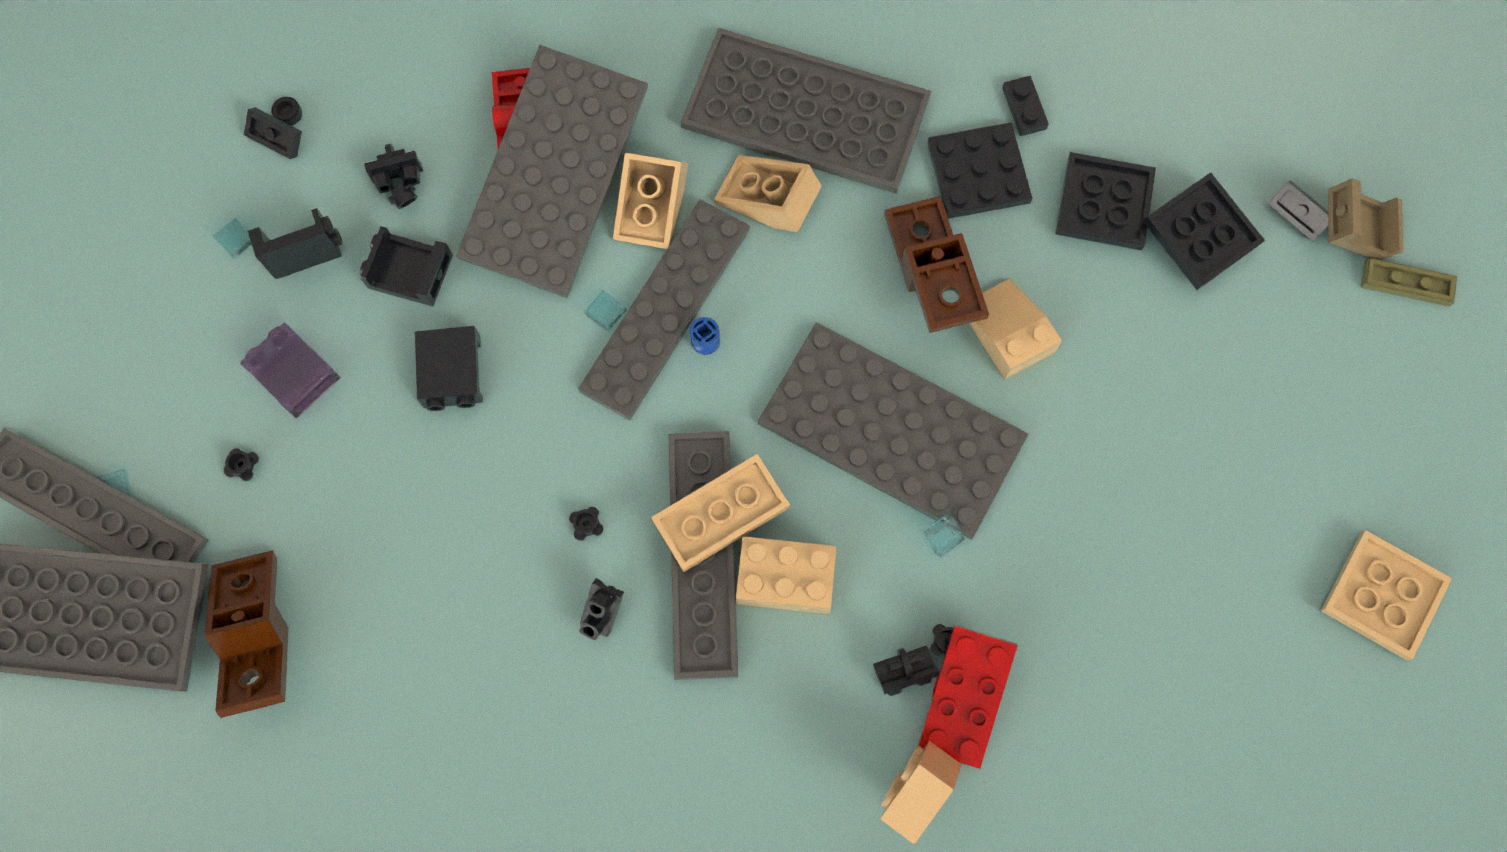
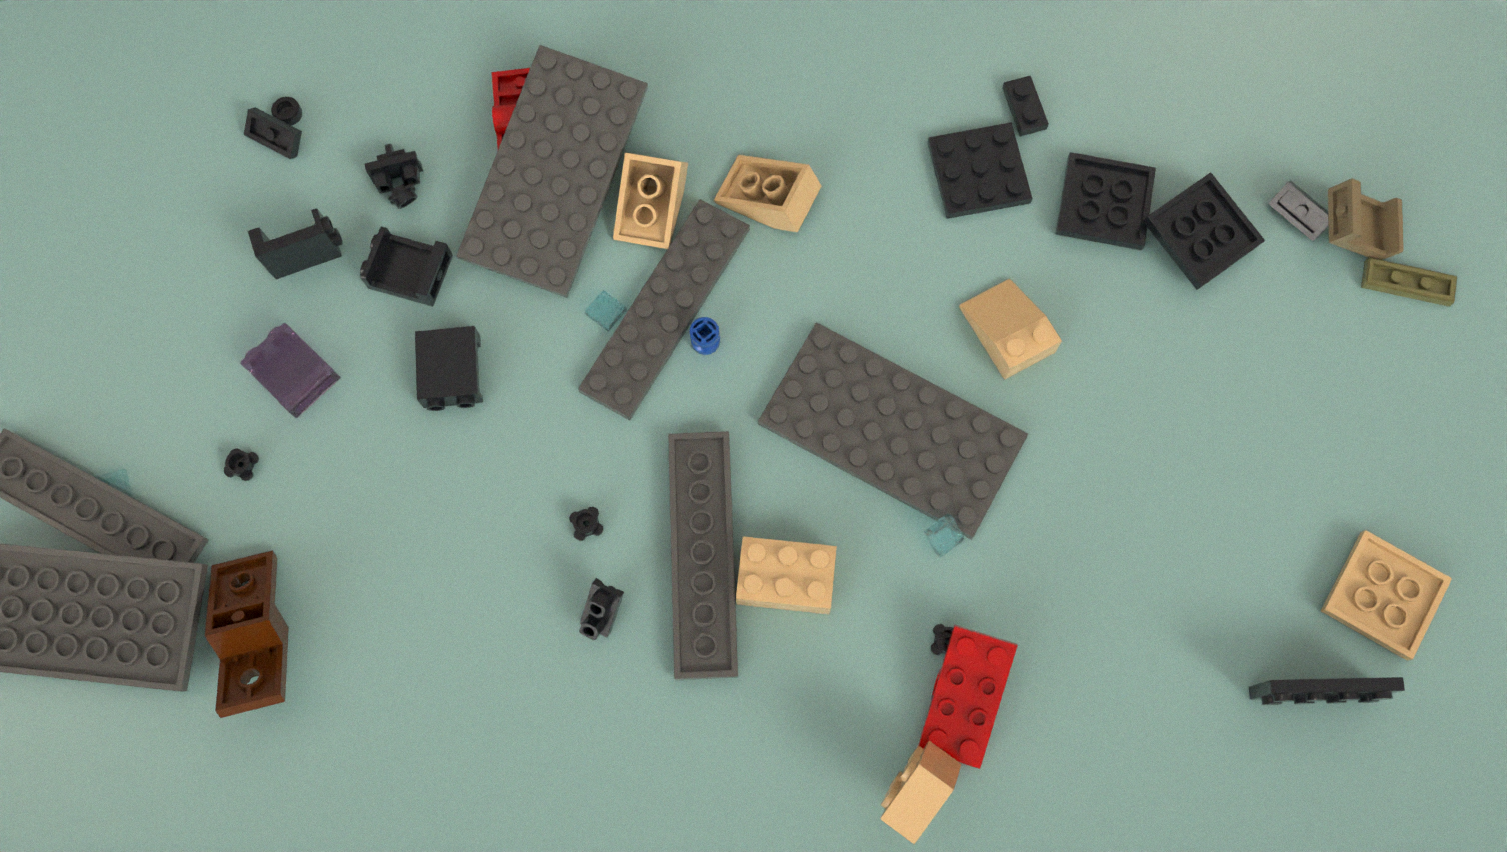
(233, 238): clear light blue tile -> none
(720, 512): tan plate -> none
(806, 110): dark grey plate -> none
(905, 670): black hips -> none
(936, 264): reddish brown bracket -> none
(1329, 690): none -> black plate

